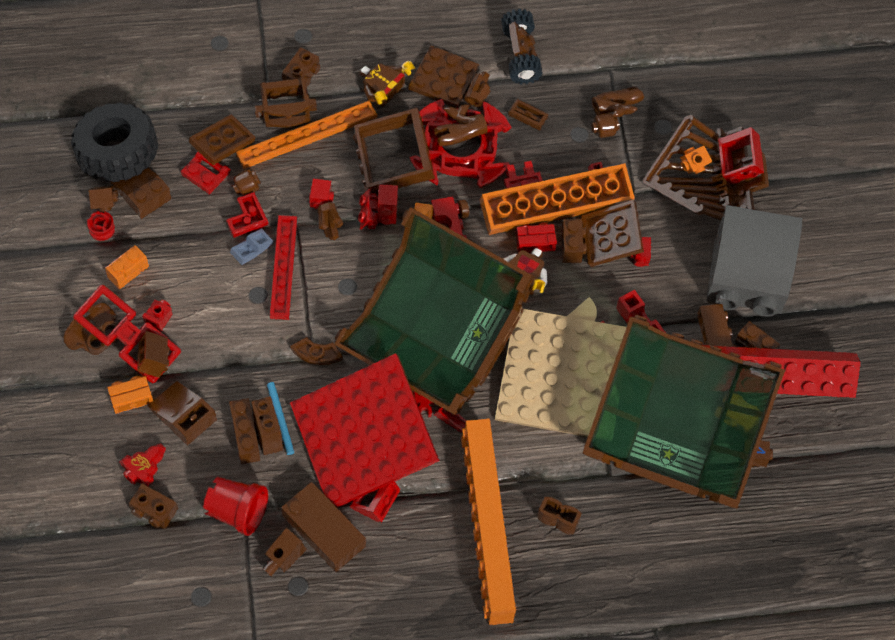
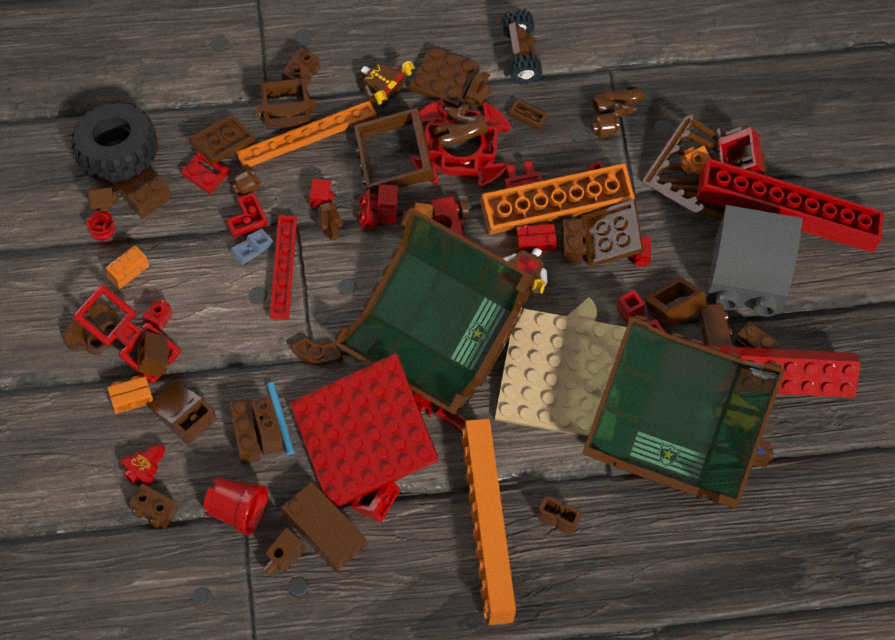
(673, 315): none -> reddish brown window
(821, 213): none -> red brick

